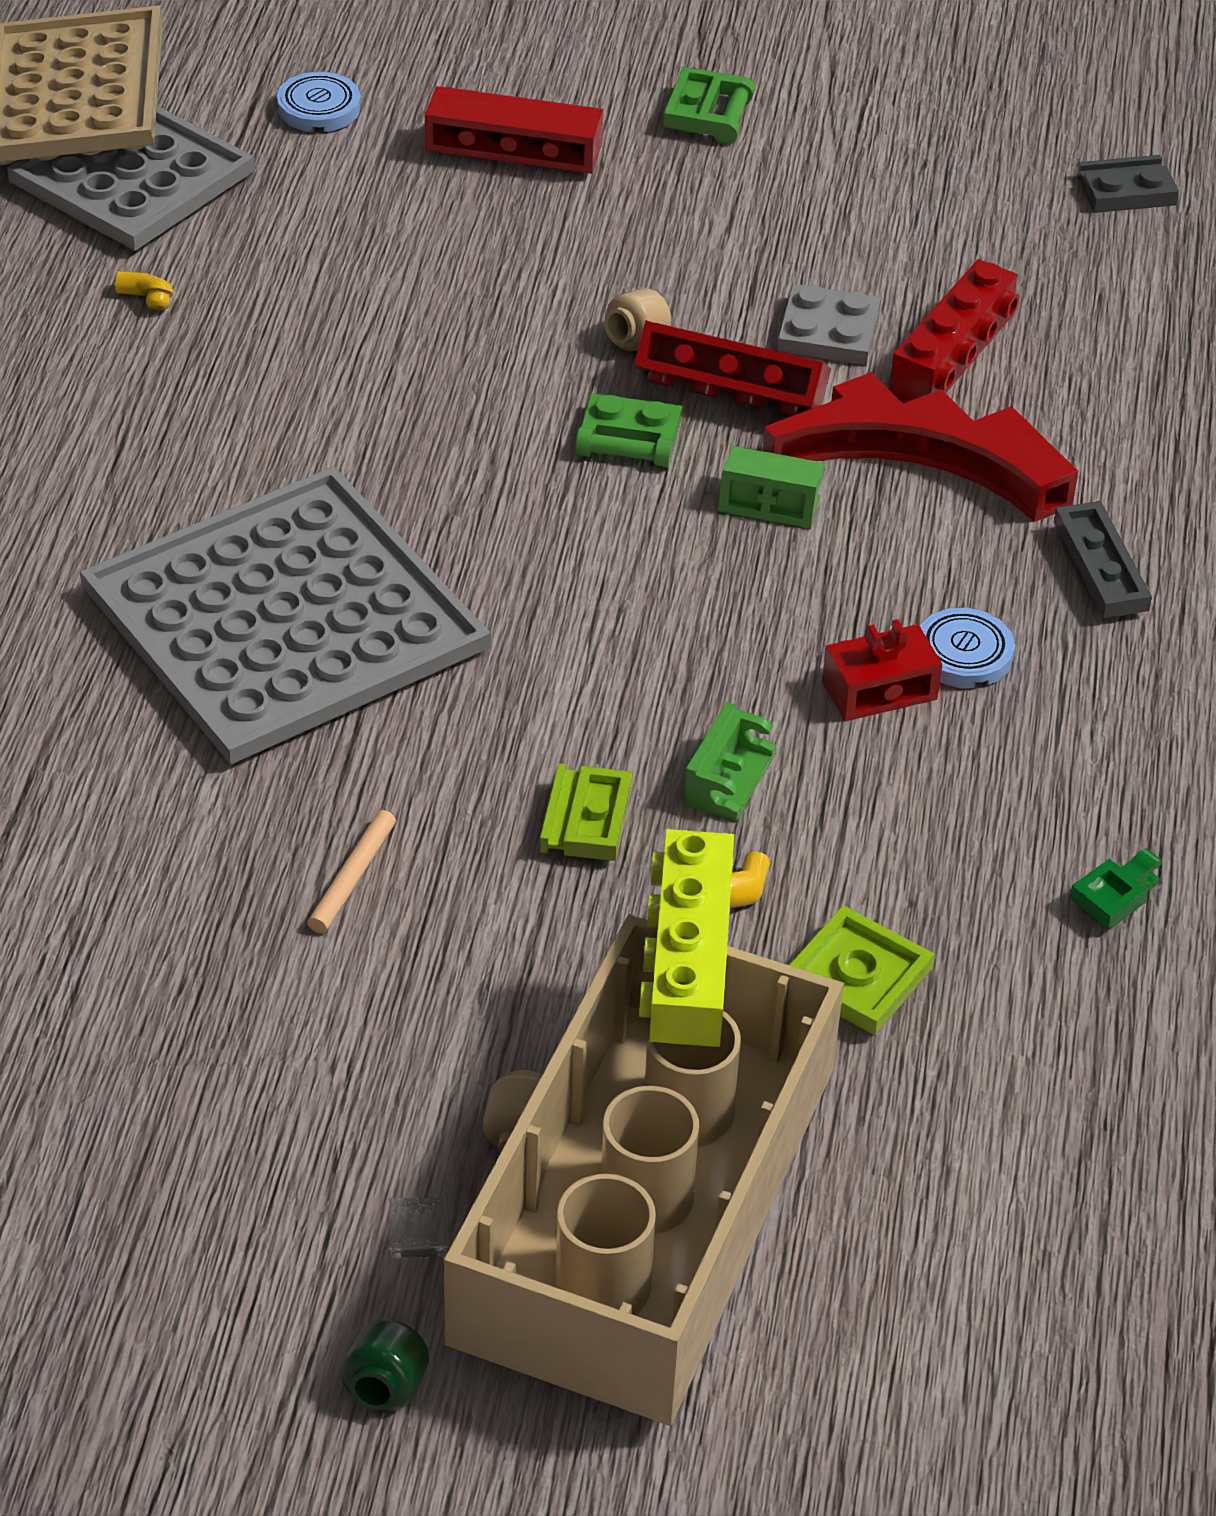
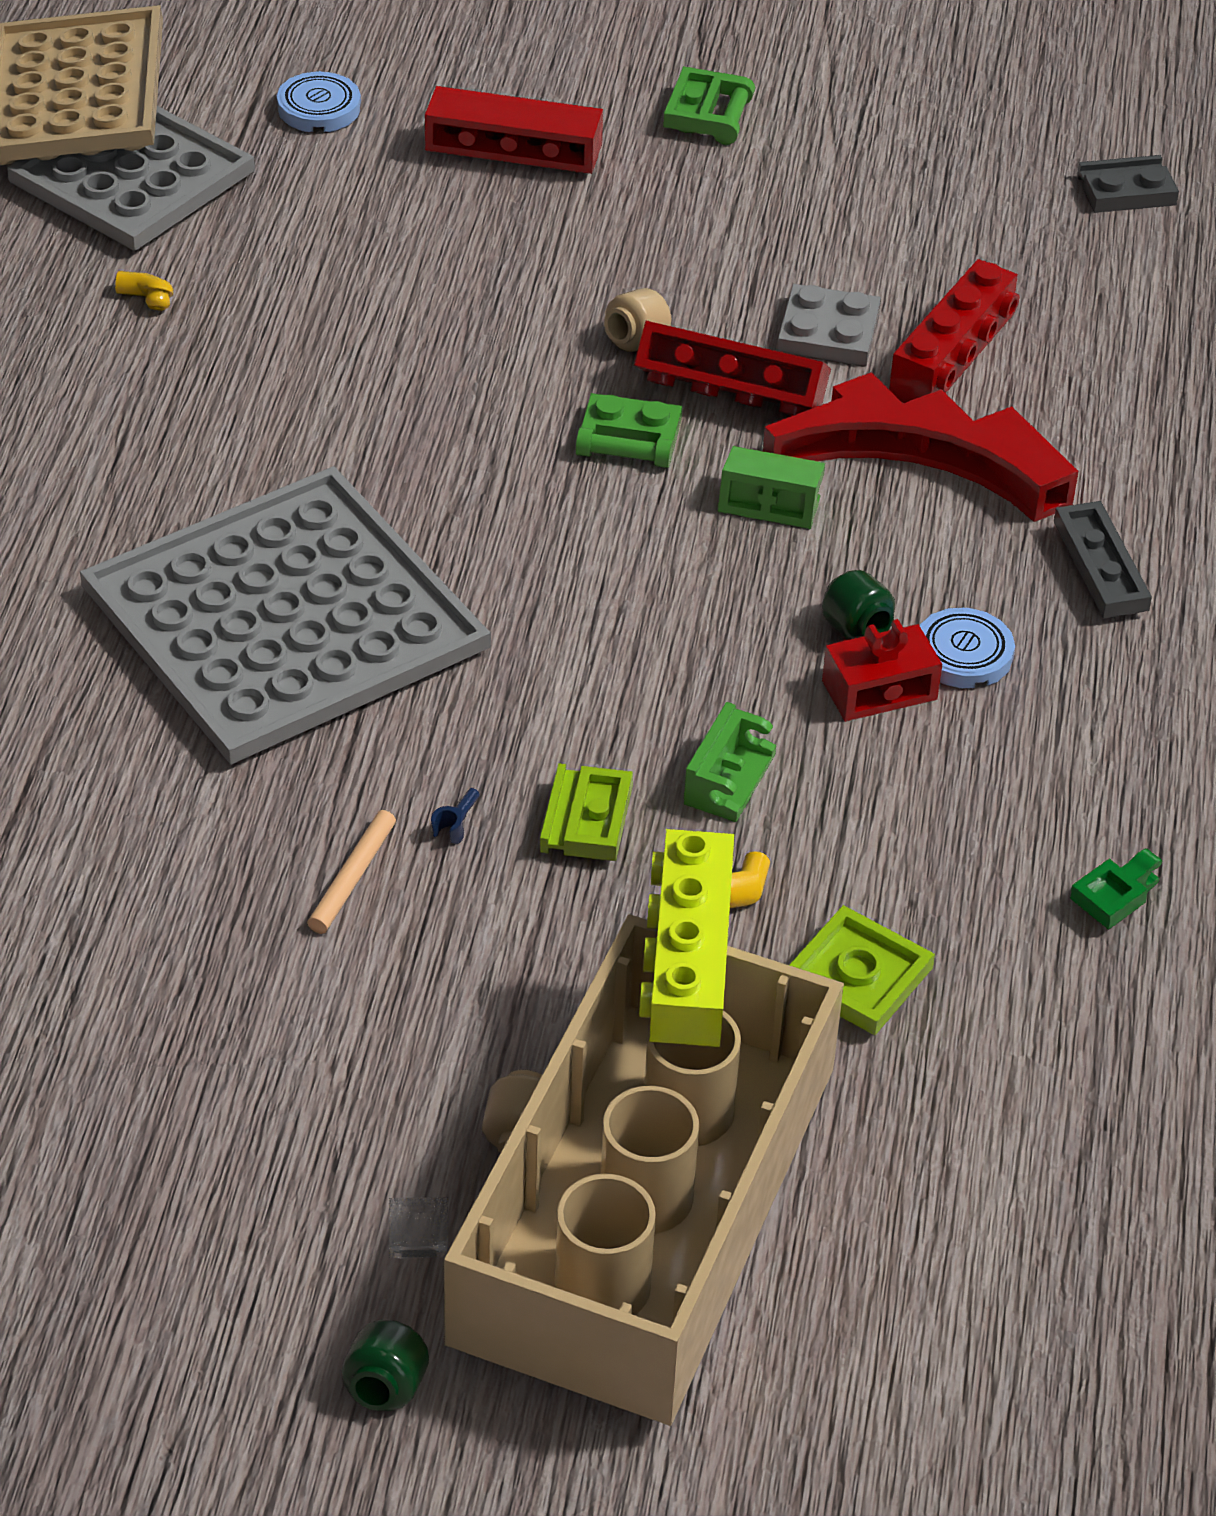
(454, 816): none -> dark blue hand
(856, 602): none -> dark green head

